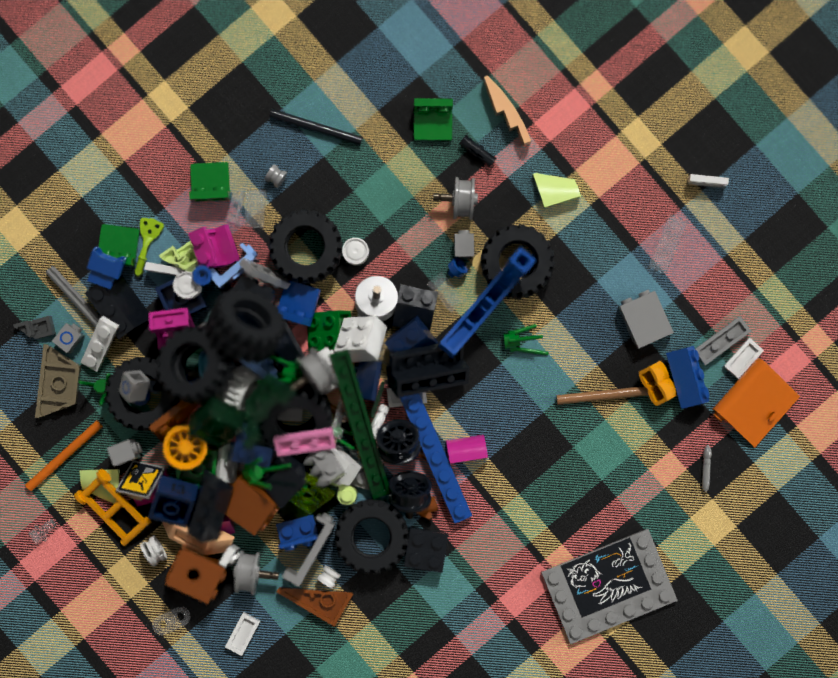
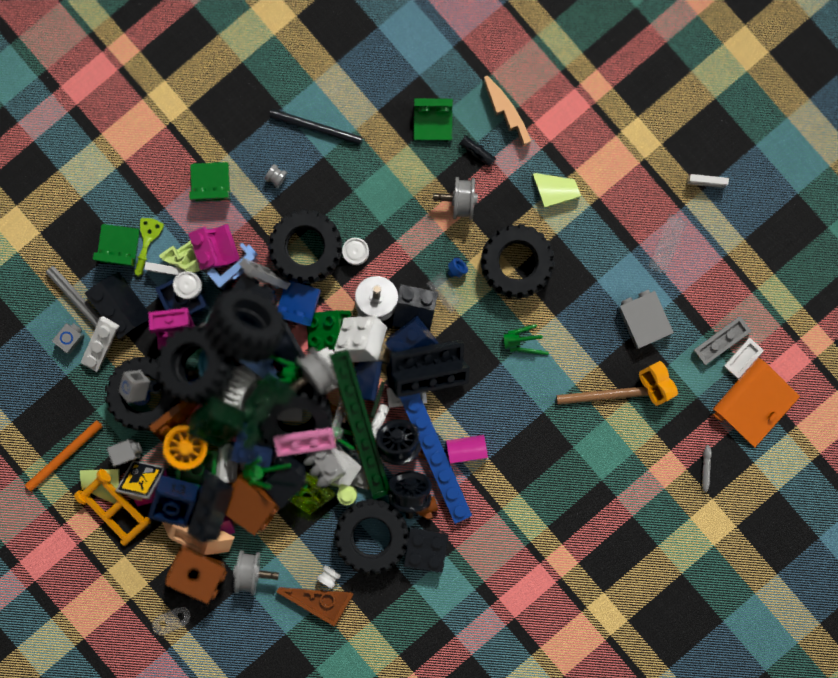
(37, 328): dark grey slope -> none
(38, 533): clear piece -> none
(57, 382): dark tan wing -> none
(99, 387): green plant -> none
(104, 268): blue piece -> none
(153, 551): white wheel -> none
(203, 279): blue tile -> none
(230, 556): white plate -> none
(237, 201): clear plate -> none
(242, 633): white tile -> none
(255, 208): clear plate -> none
(296, 532): blue bracket -> none
(297, 577): light grey panel -> none
(464, 244): light grey brick -> none
(486, 302): blue arch -> none
(609, 586): plate -> none
(688, 377): blue brick -> none

